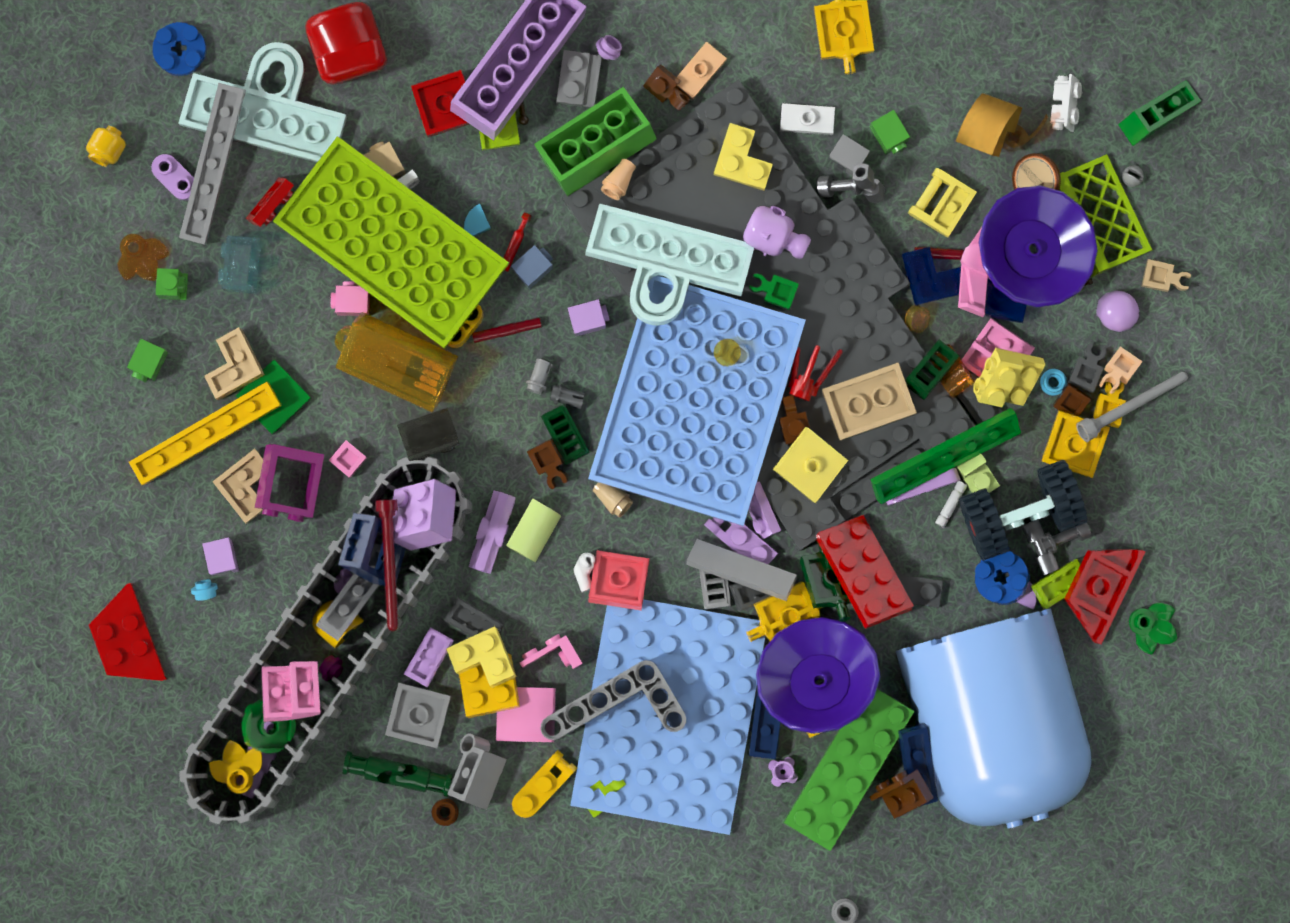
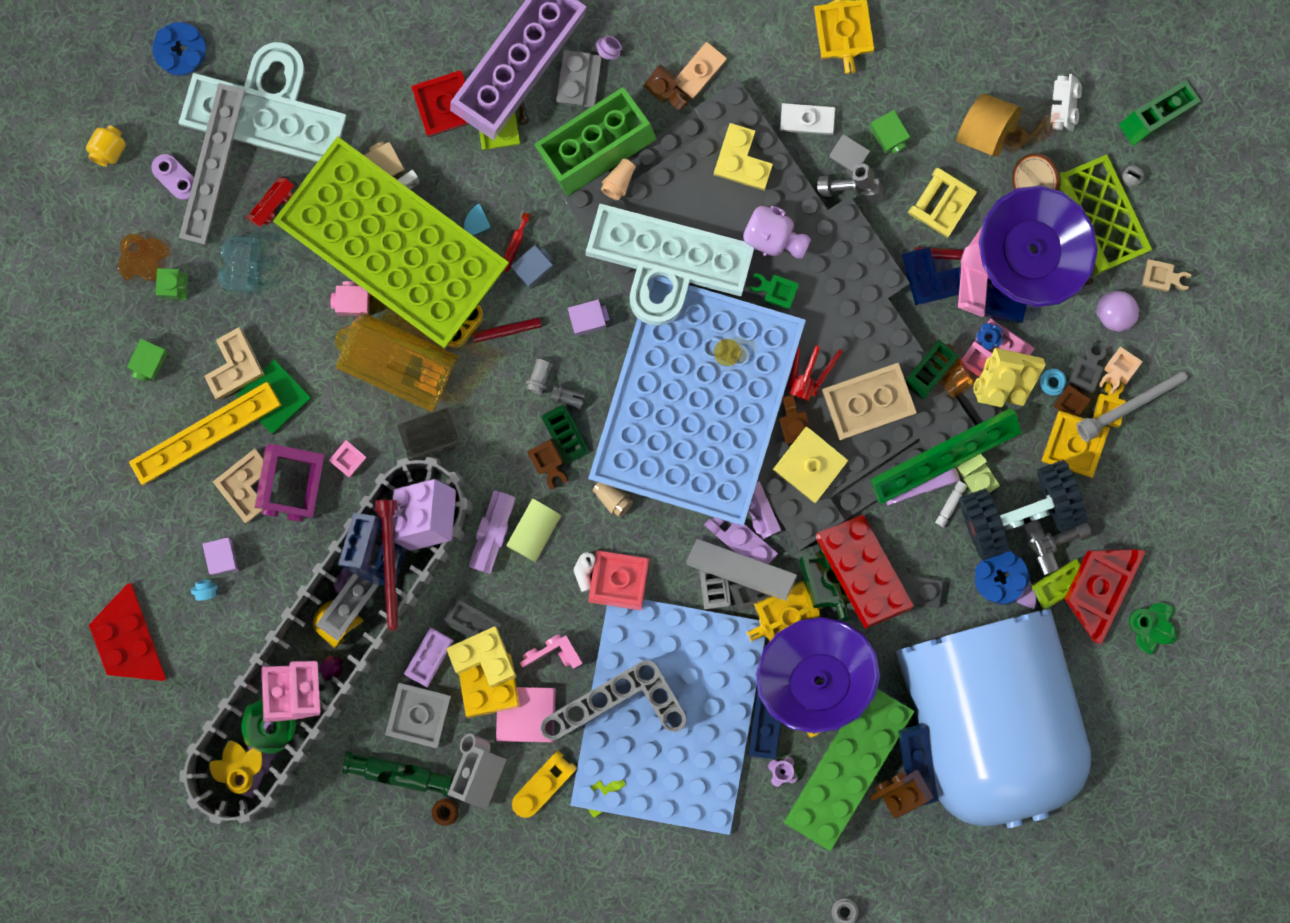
(345, 43): red piece -> none
(917, 318): clear yellow tile -> none
(995, 341): none -> blue plate

